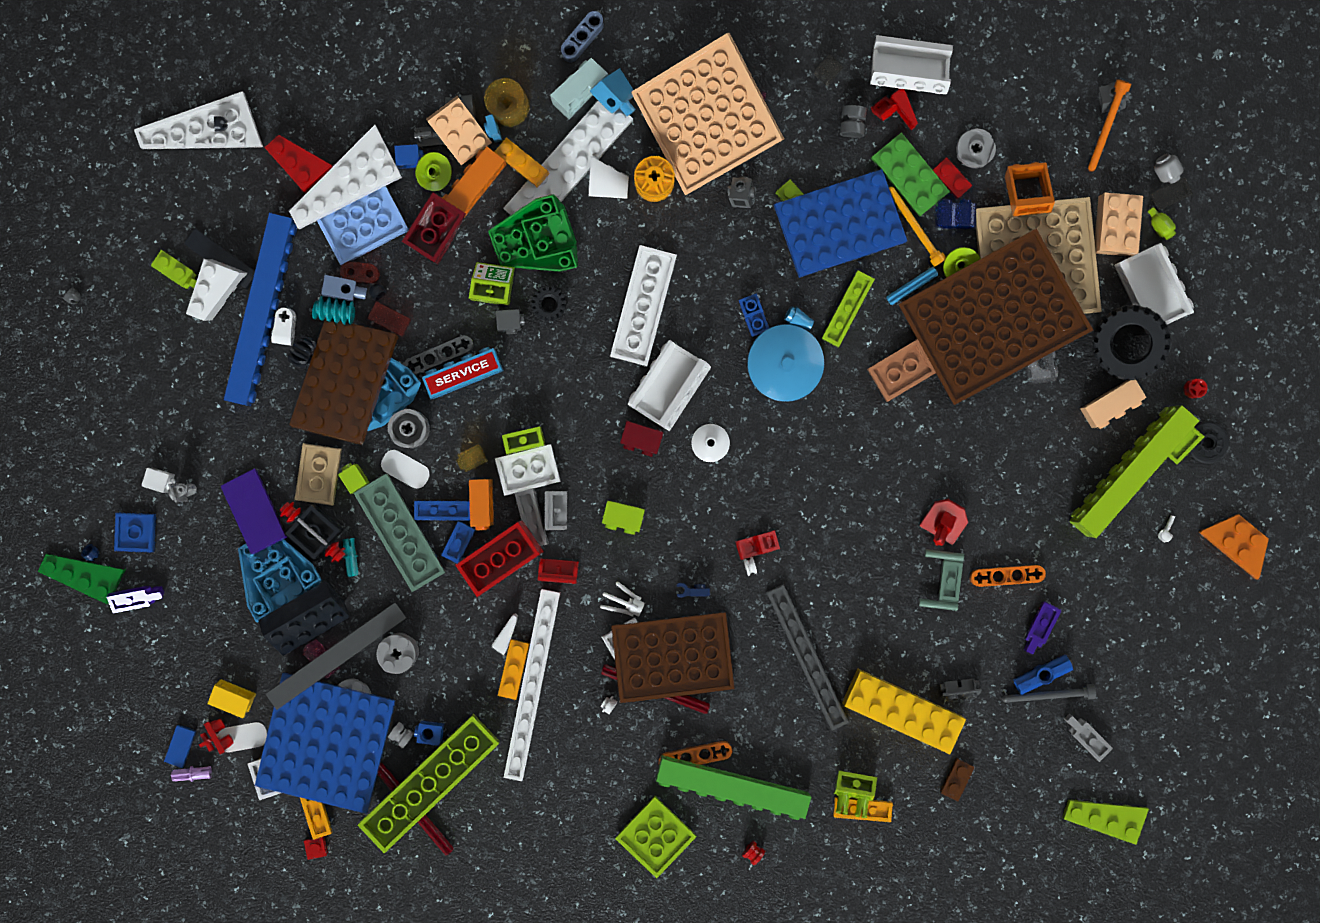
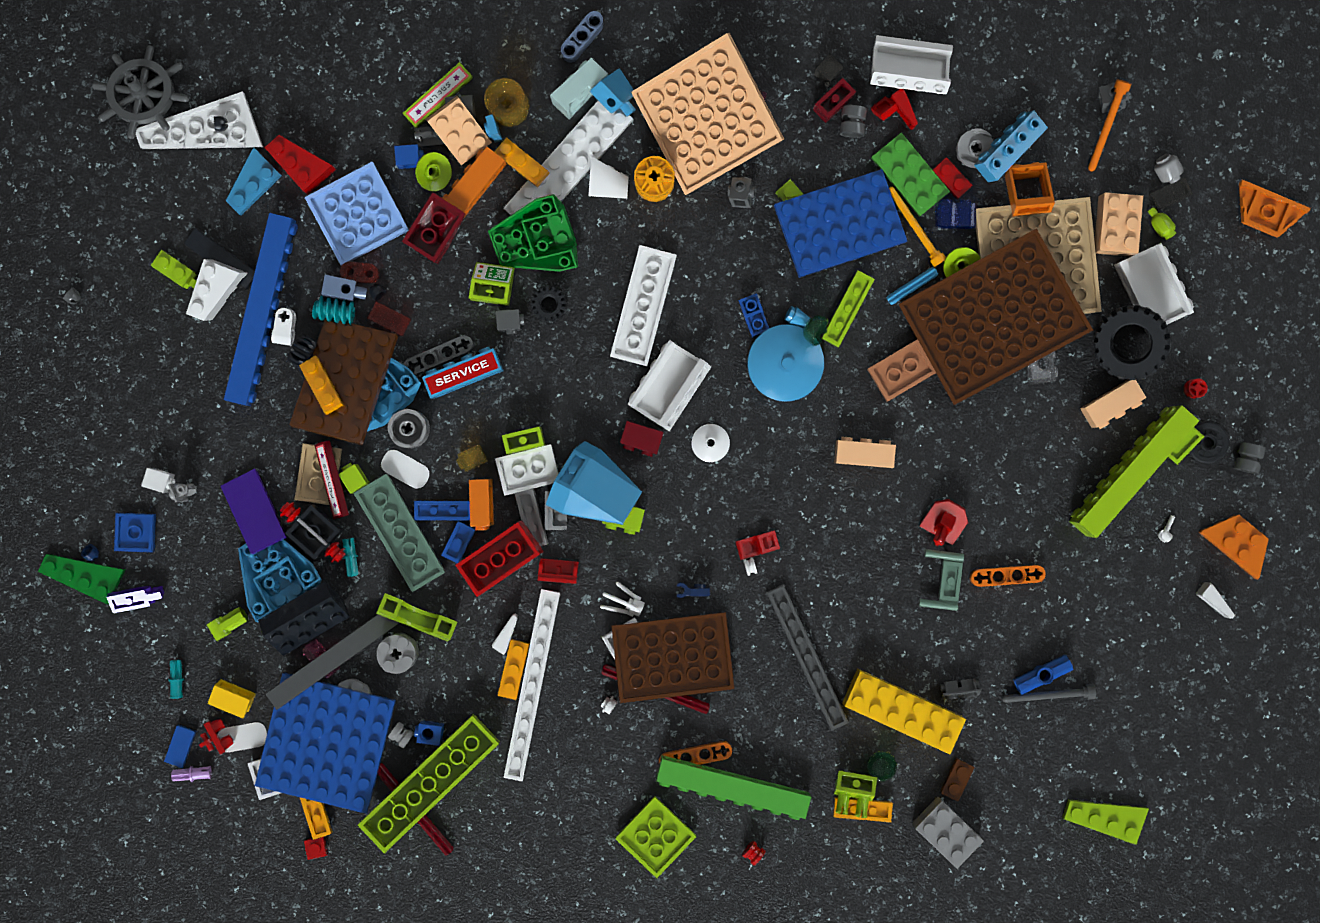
(140, 91): none -> dark grey piece
(175, 679): none -> teal axle
(224, 625): none -> lime piece
(252, 182): none -> dark azure wing
(321, 385): none -> light orange plate
(331, 479): none -> tile
(354, 176): white wing -> none
(416, 618): none -> lime arch
(435, 96): none -> tile
(593, 487): none -> dark azure wedge
(814, 328): none -> clear green hair
(834, 100): none -> dark red brick
(865, 452): none -> light nougat brick
(882, 766): none -> clear green hair
(947, 832): none -> light grey brick
(1010, 145): none -> dark azure brick
(1041, 626): dark purple hinge -> none
(1088, 737): light grey hinge -> none
(1212, 597): none -> white slope
(1249, 458): none -> dark grey wheel
(1268, 210): none -> orange wing

